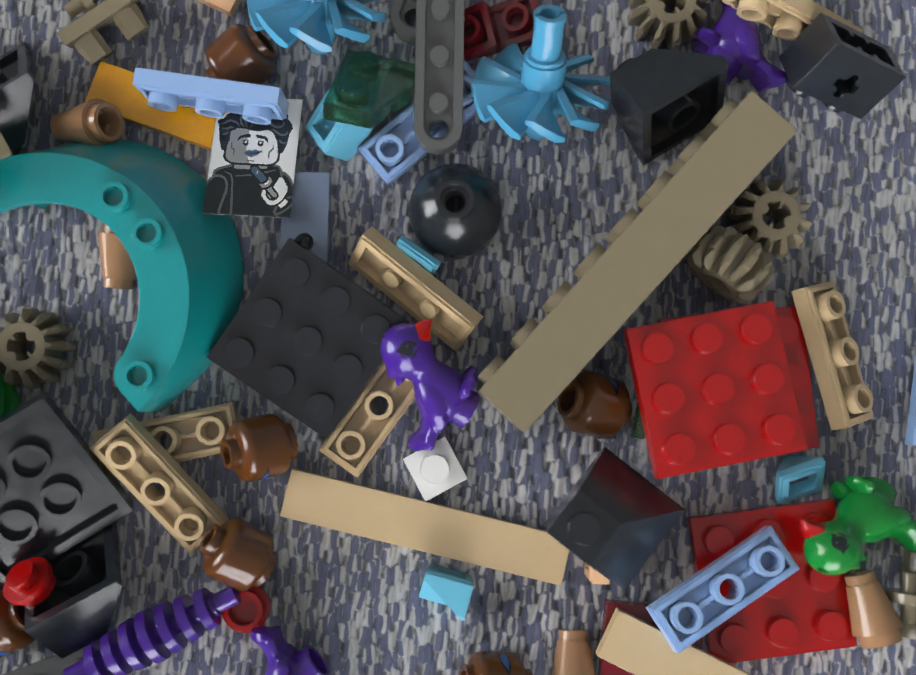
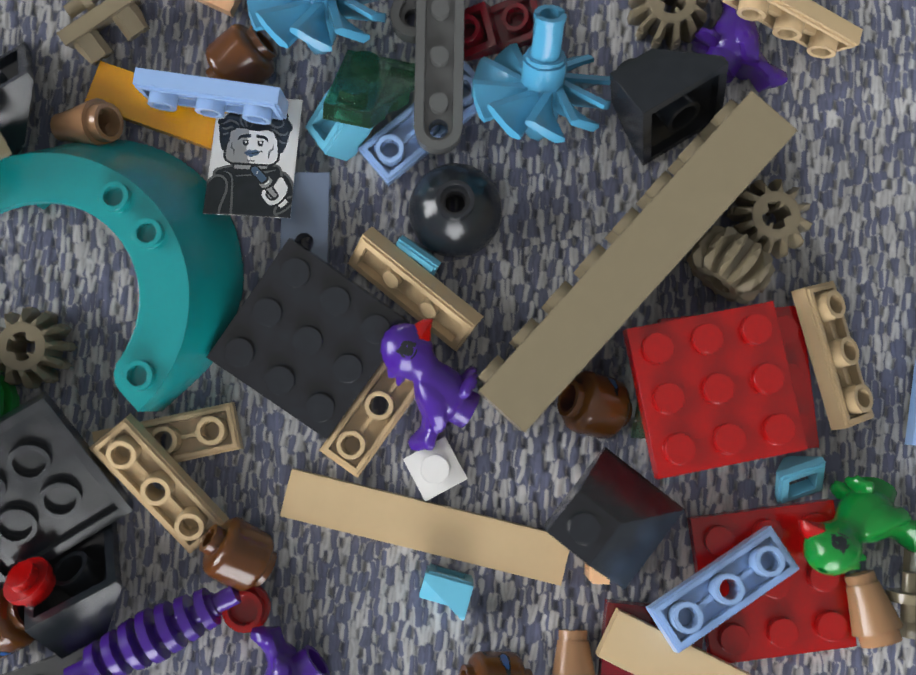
(115, 261): medium nougat cone -> none
(259, 447): reddish brown head -> none
(840, 67): black brick -> none

